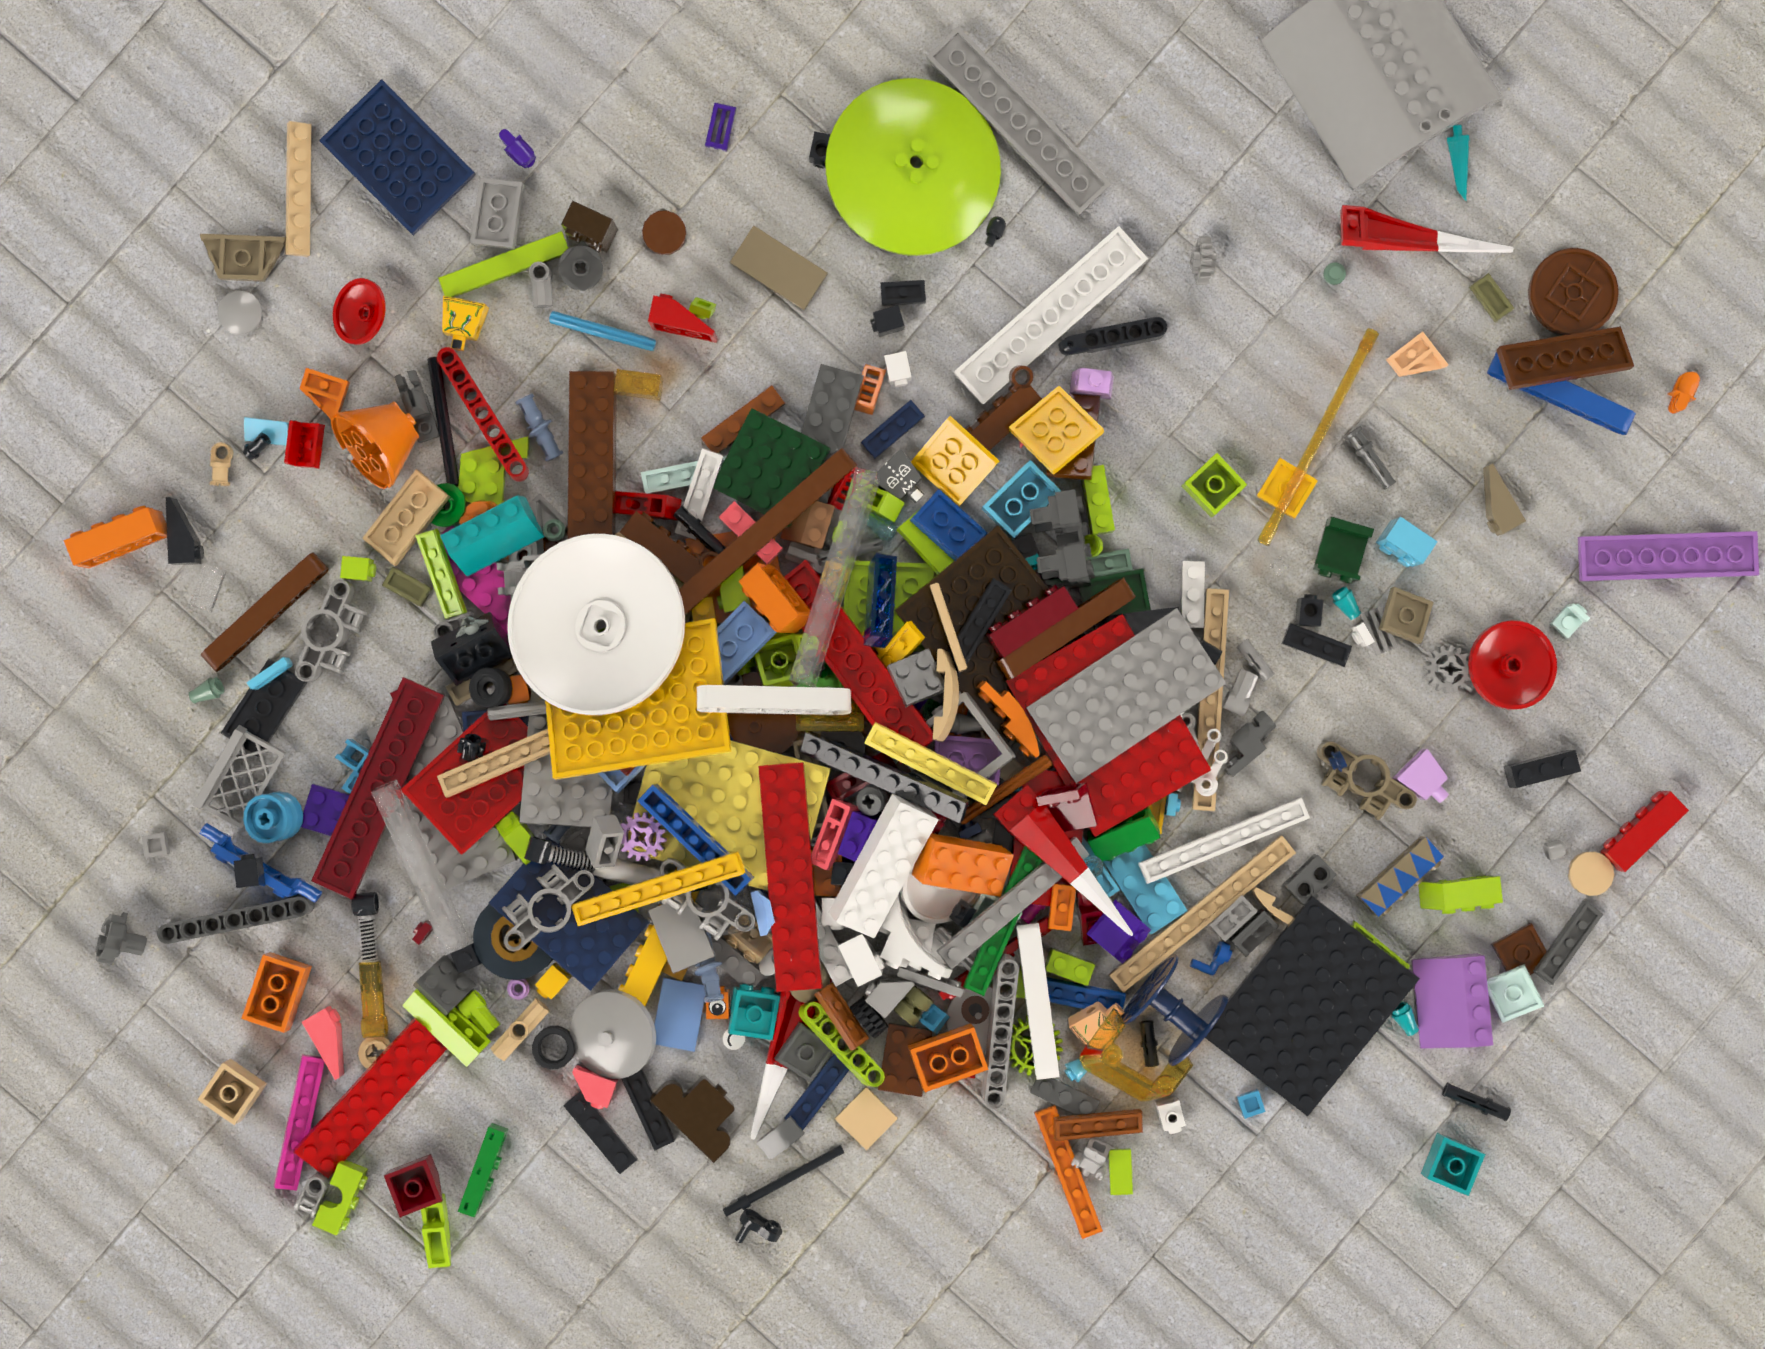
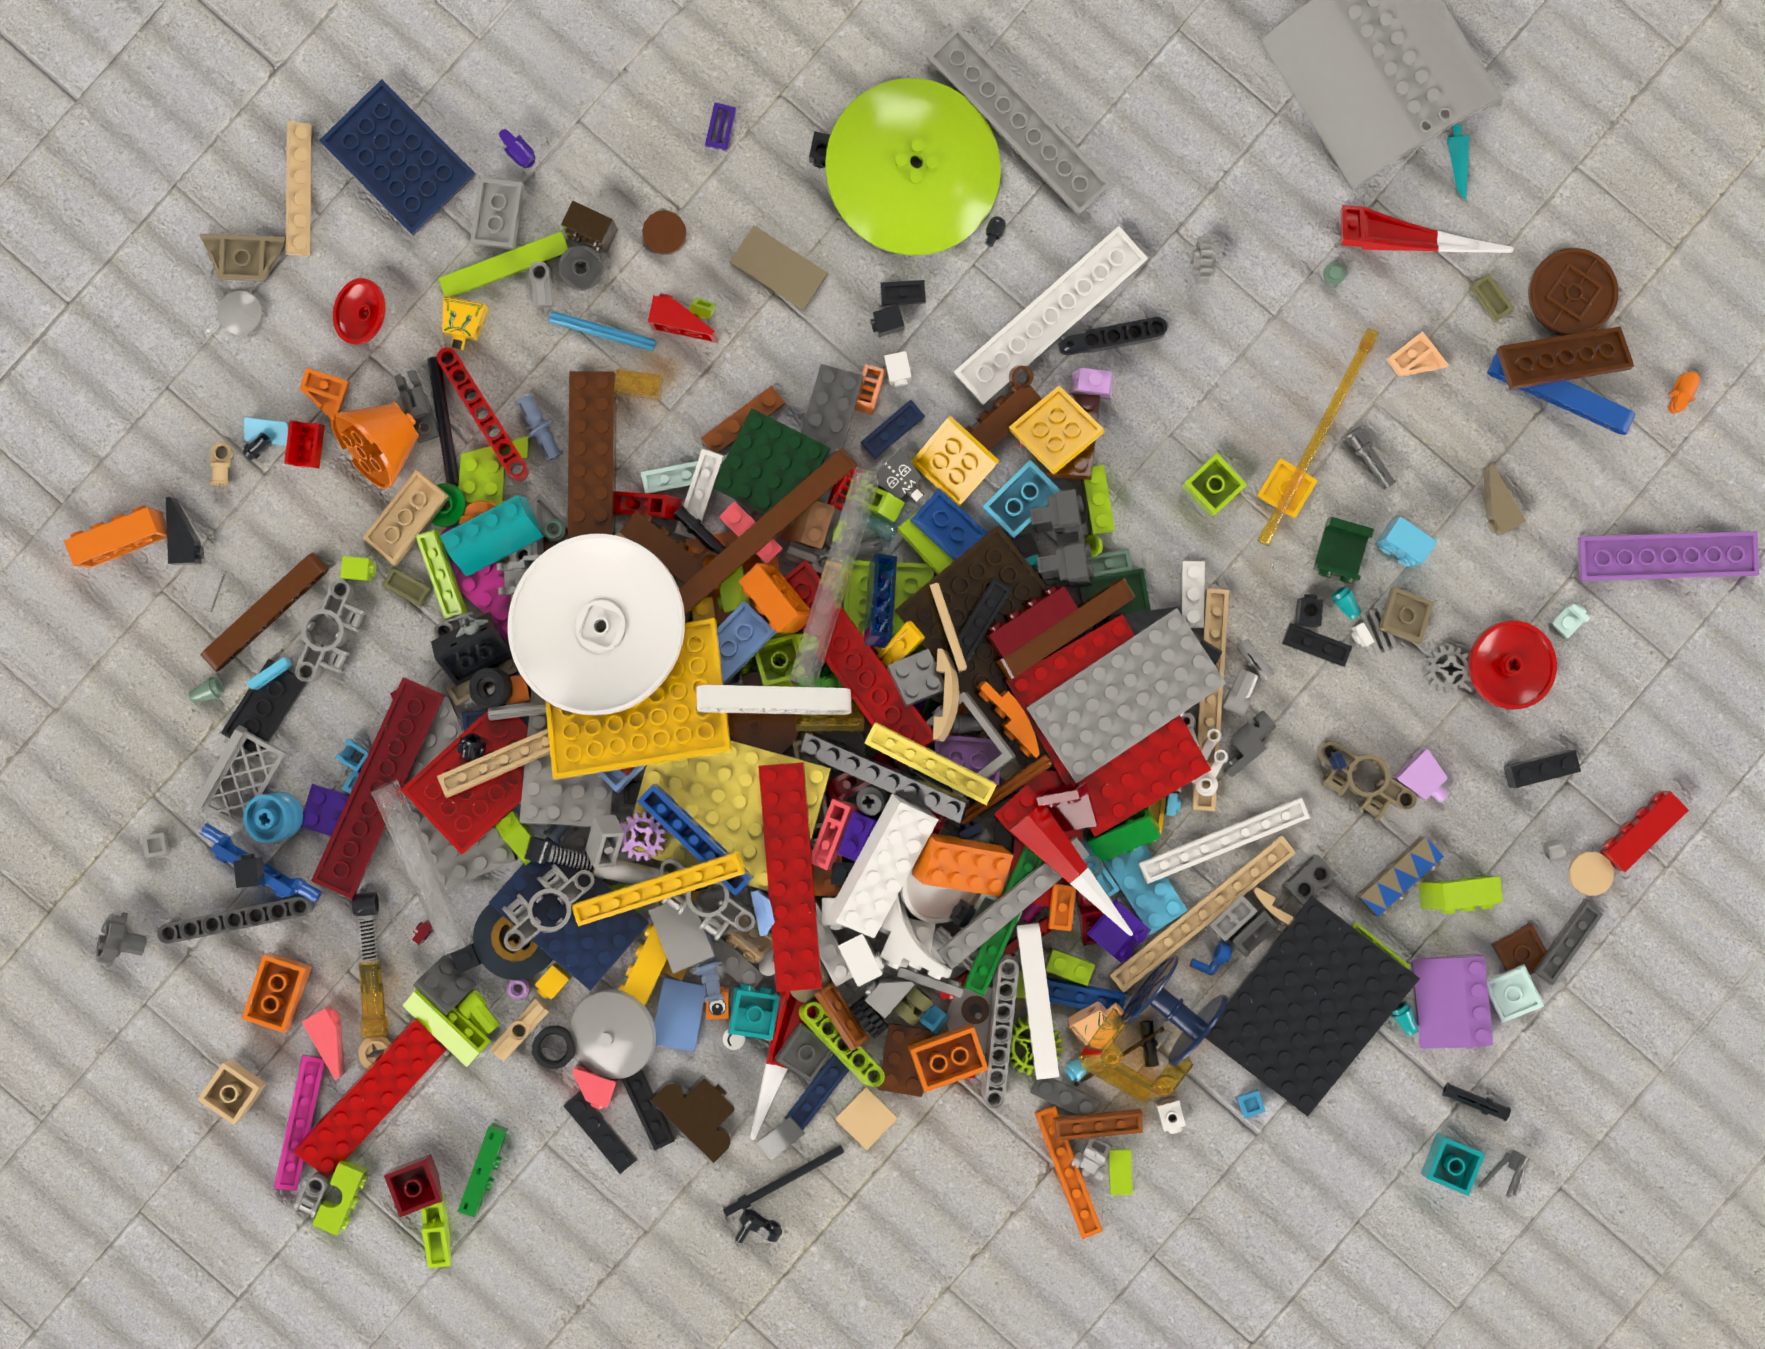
(1126, 1052): none -> dark brown piece
(1518, 1163): none -> dark grey plant

